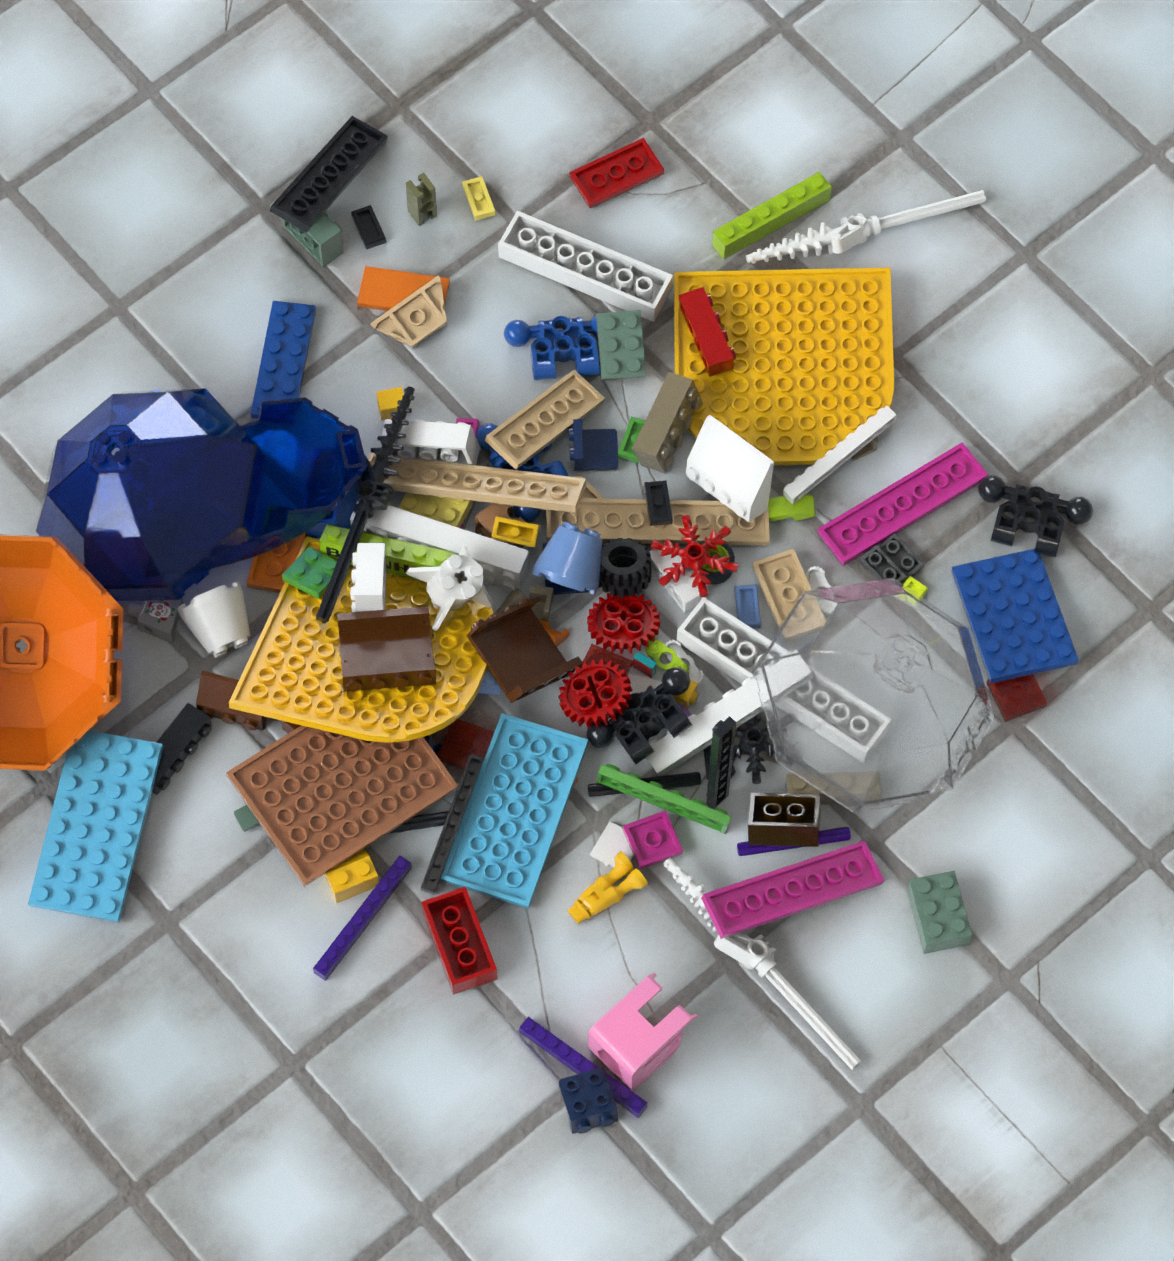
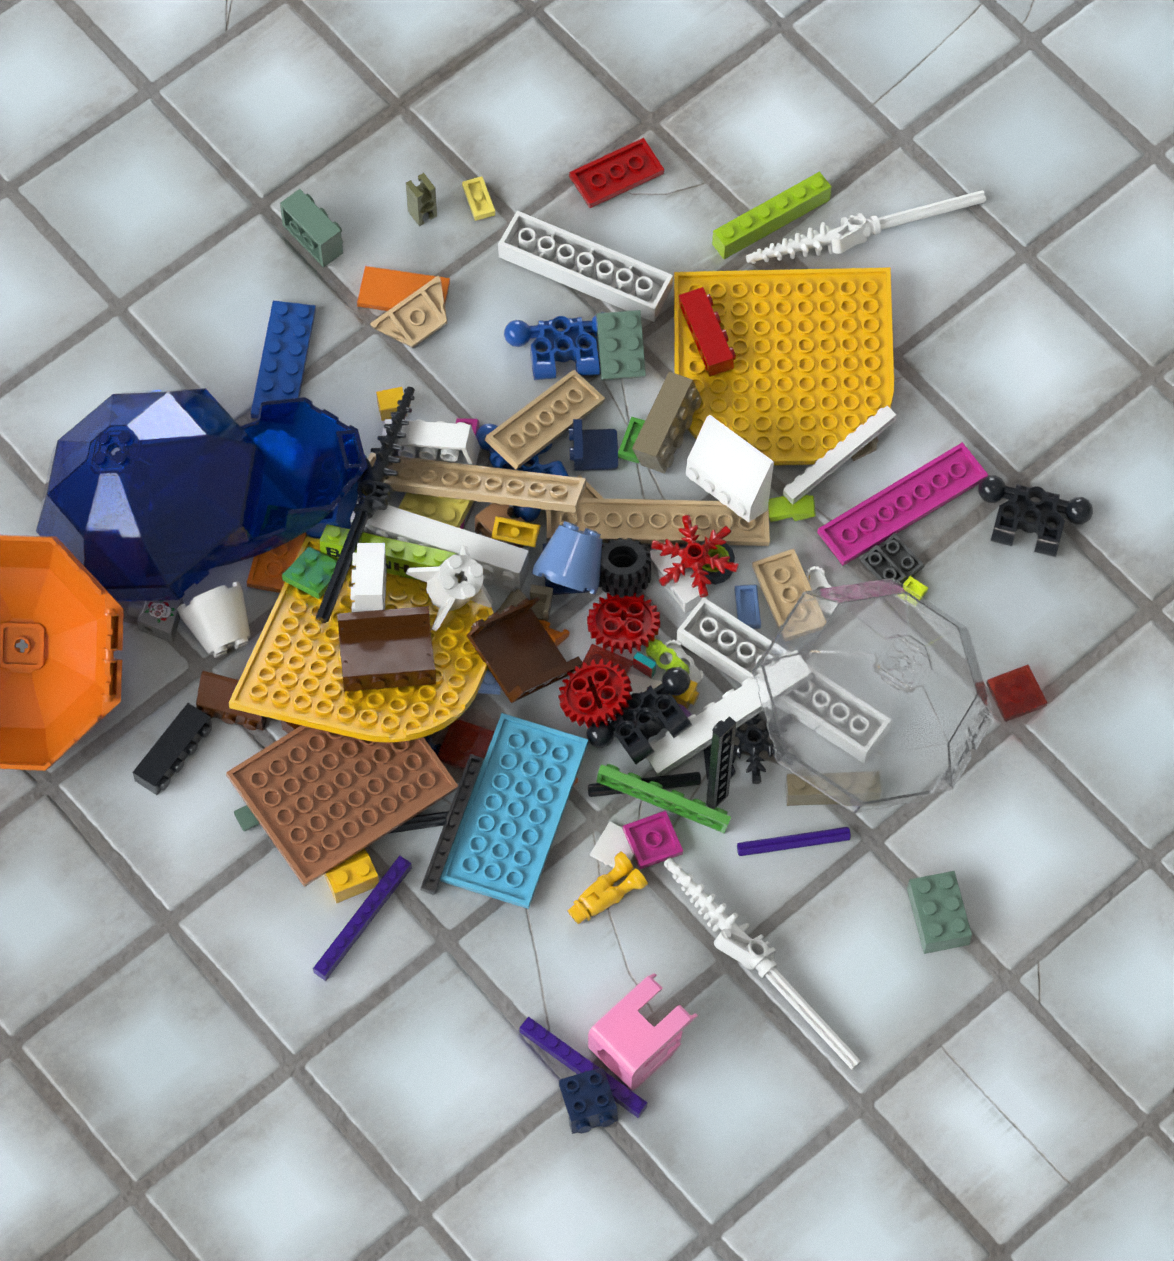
(96, 826): medium azure plate -> none
(328, 174): black plate -> none
(368, 227): black tile -> none
(459, 940): red brick -> none
(658, 503): black plate -> none
(784, 819): dark brown brick -> none
(792, 889): dark pink plate -> none
(1014, 615): blue plate -> none

